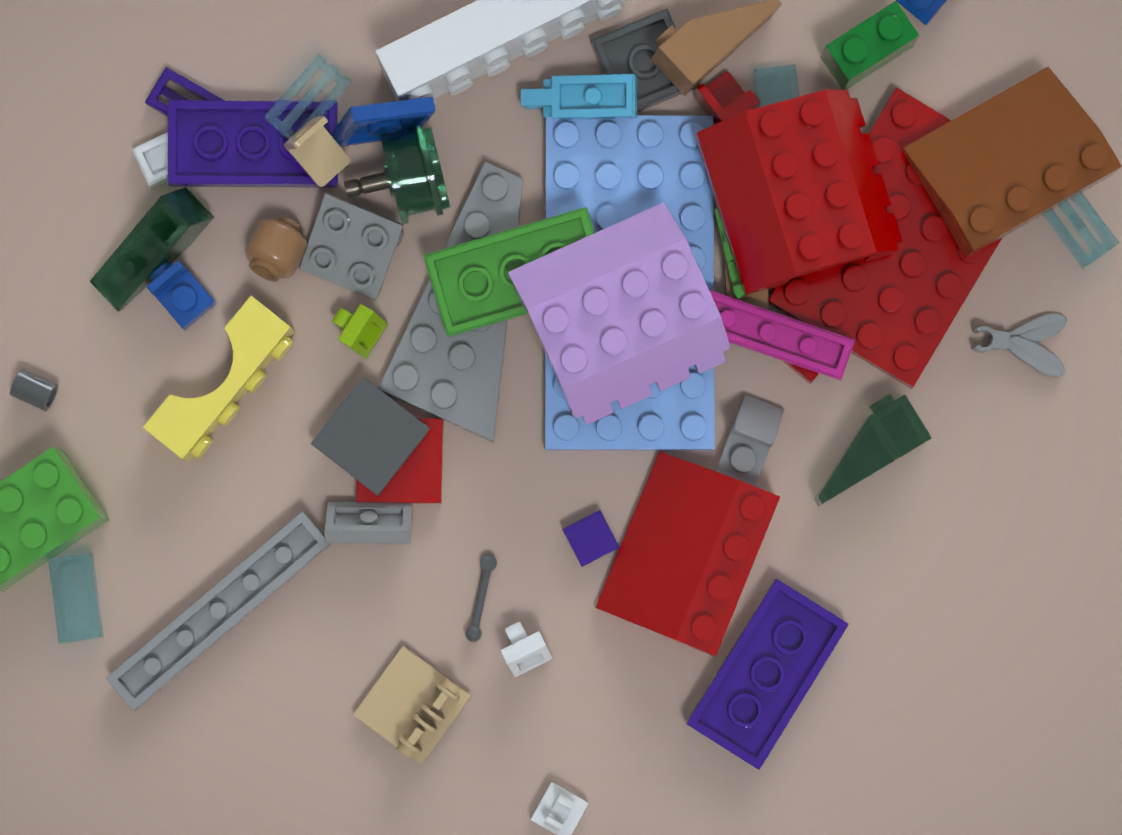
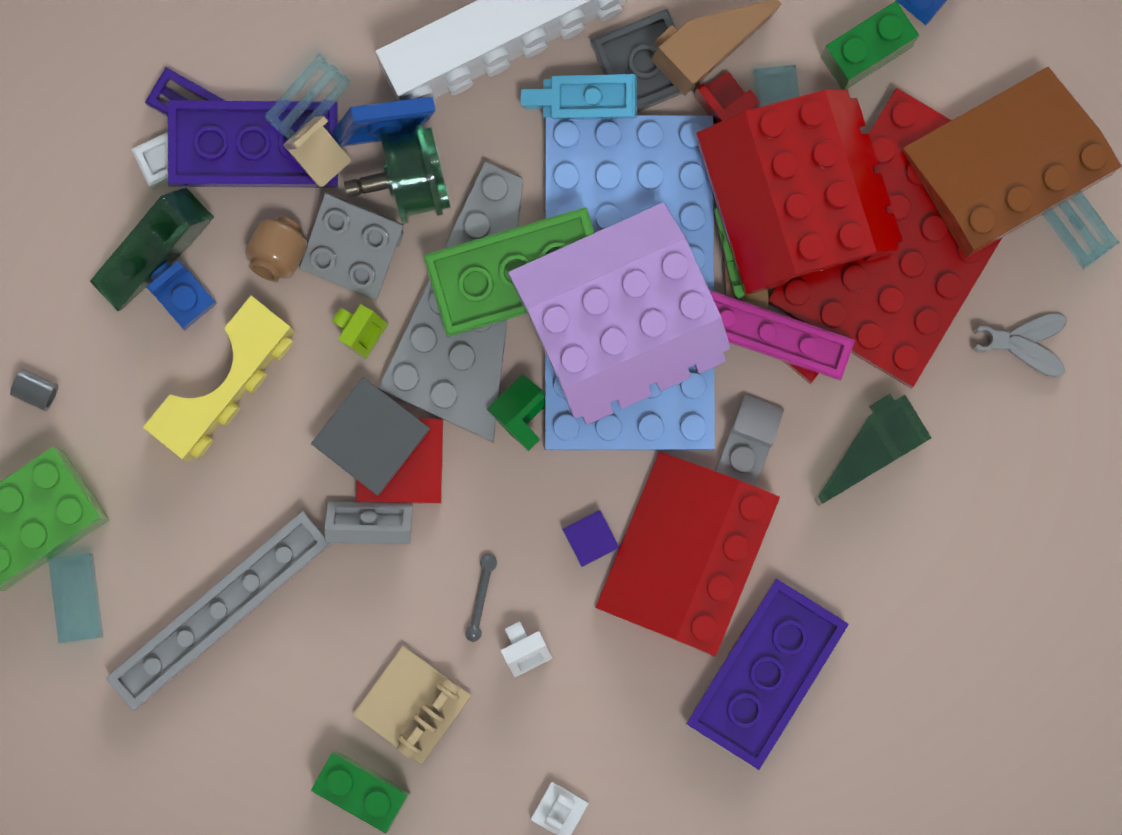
(360, 791): none -> green brick
(517, 408): none -> green panel

